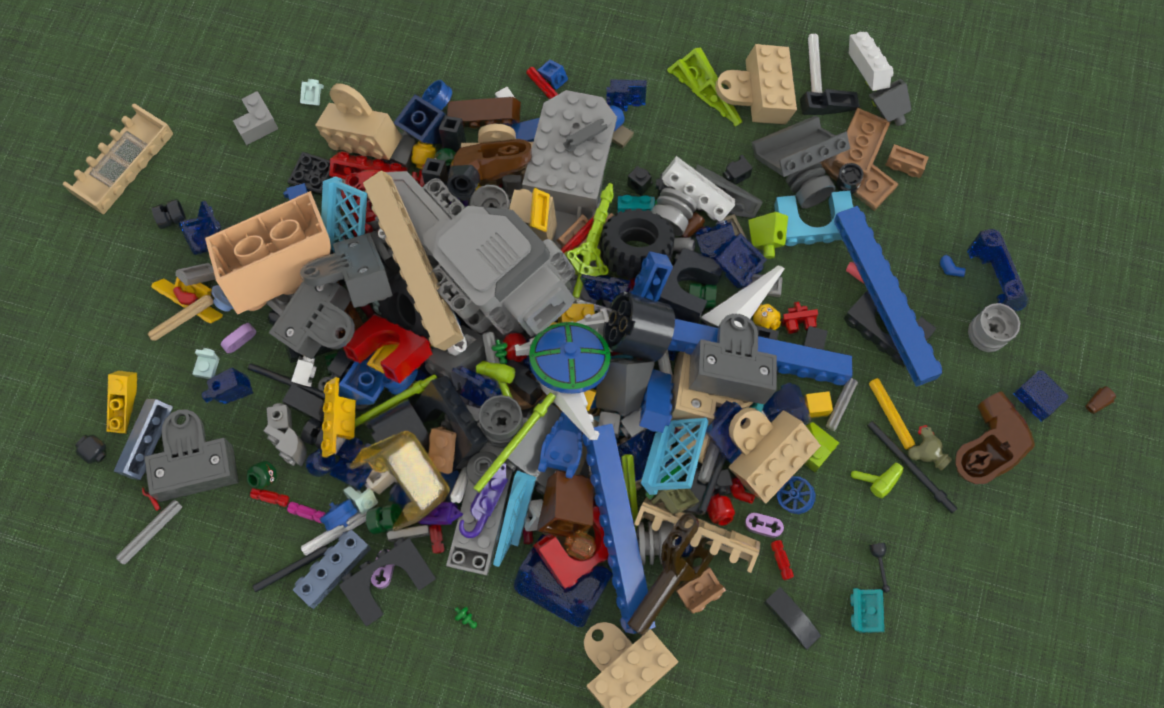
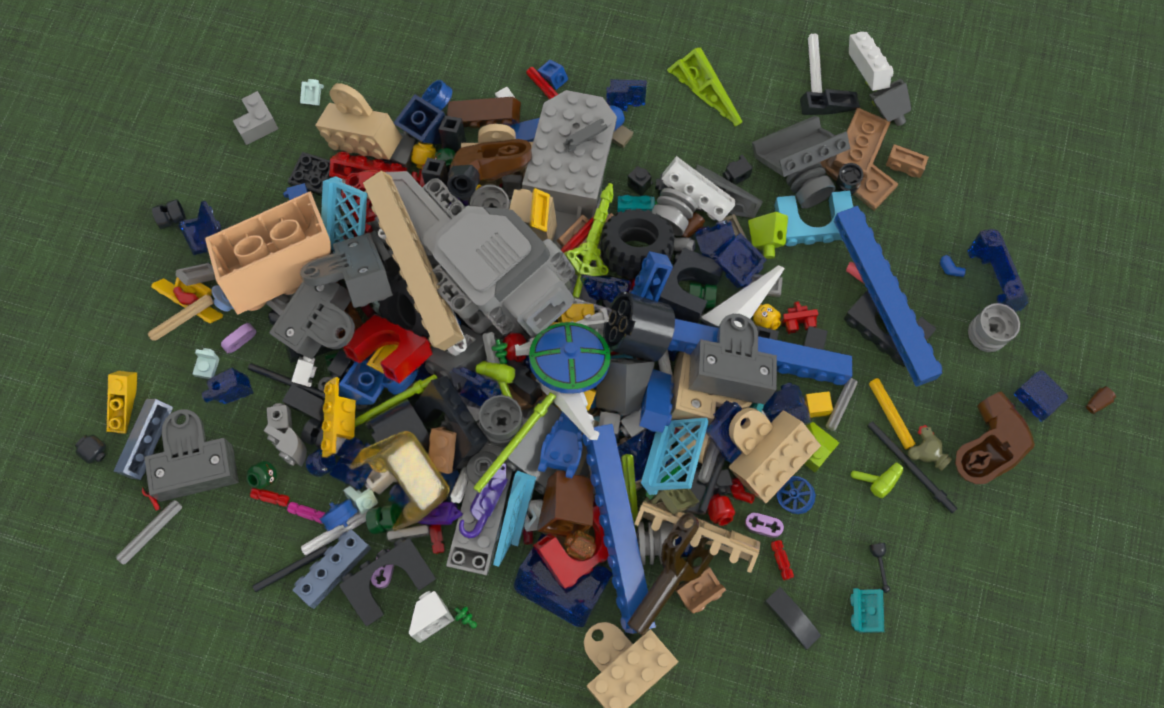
(120, 160): tan window -> none
(429, 616): none -> white slope
(764, 86): tan brick -> none

